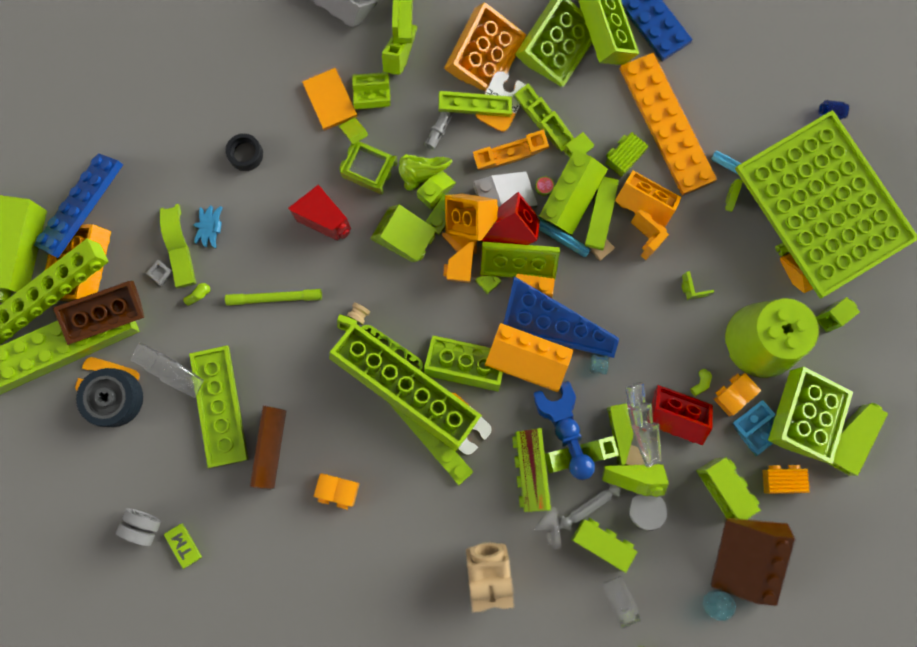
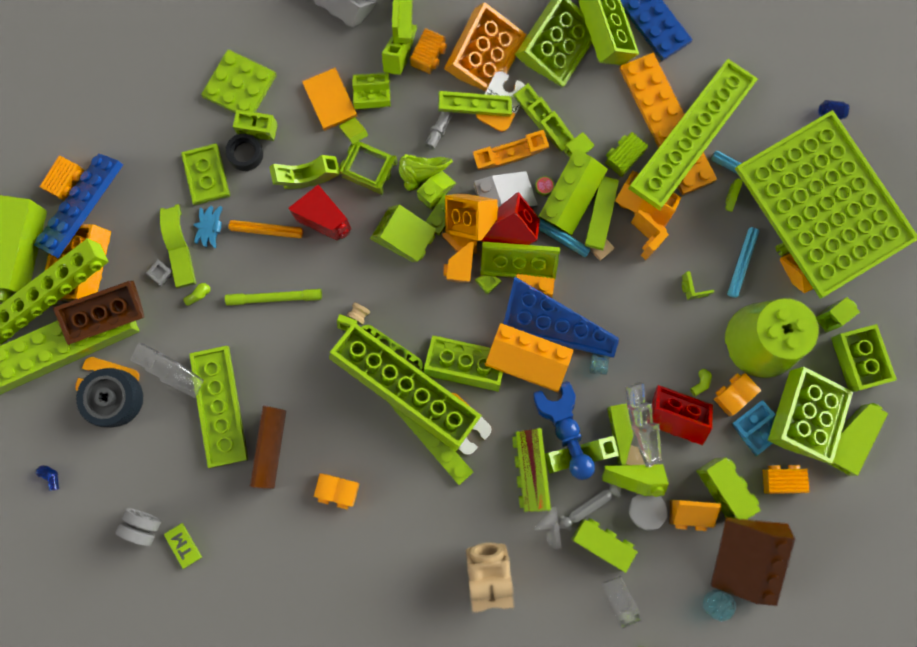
(50, 475): none -> clear blue arm
(61, 178): none -> light orange brick
(205, 174): none -> lime tile
(238, 83): none -> lime plate
(256, 124): none -> lime brick
(266, 229): none -> light orange axle
(305, 175): none -> lime arch
(428, 51): none -> light orange brick
(692, 134): none -> lime plate
(693, 514): none -> light orange slope
(743, 262): none -> medium azure axle
(863, 358): none -> lime brick

